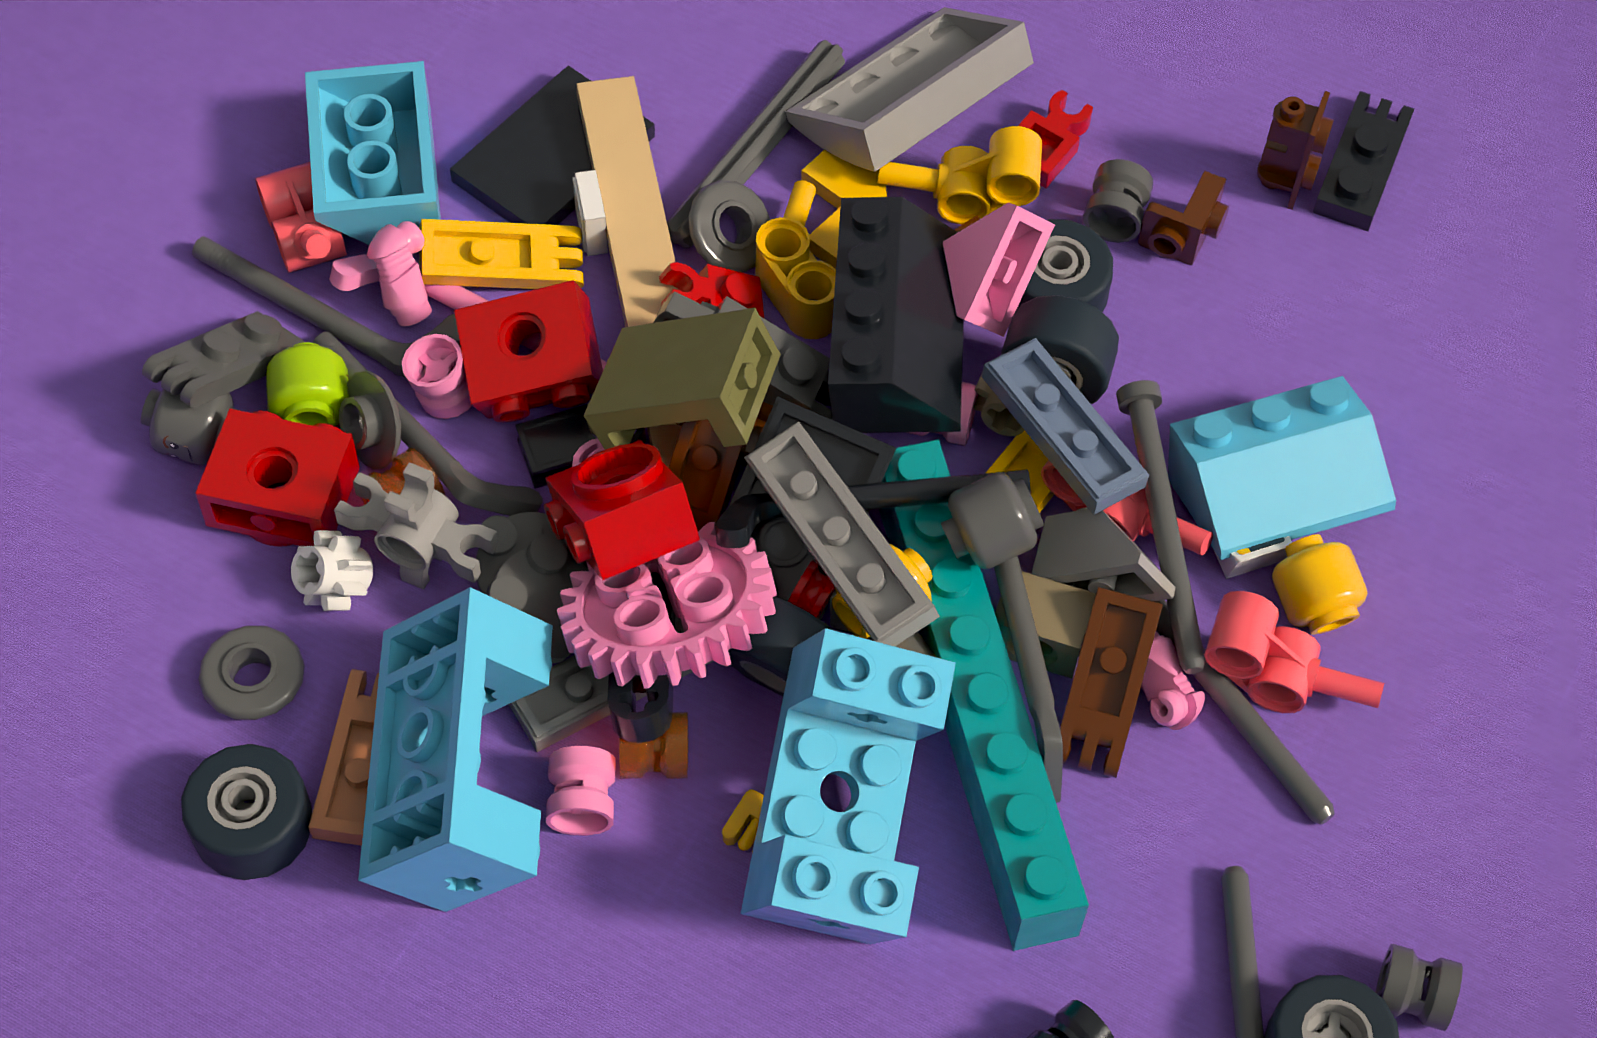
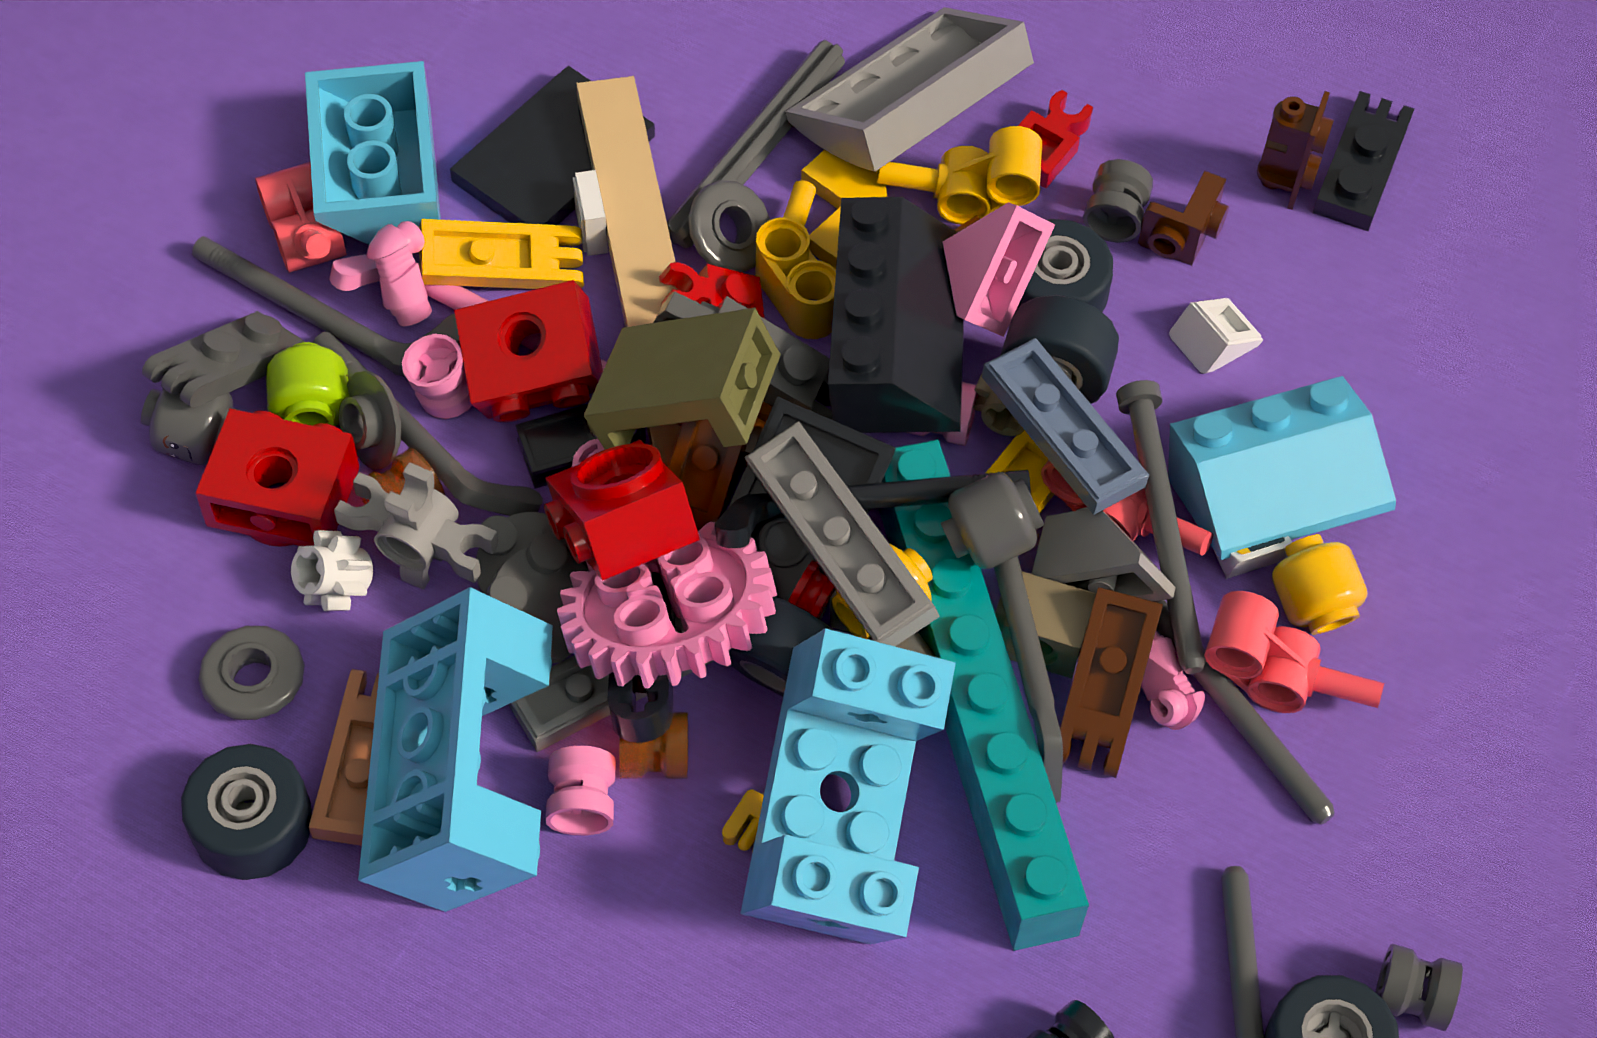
(1213, 334): none -> white slope

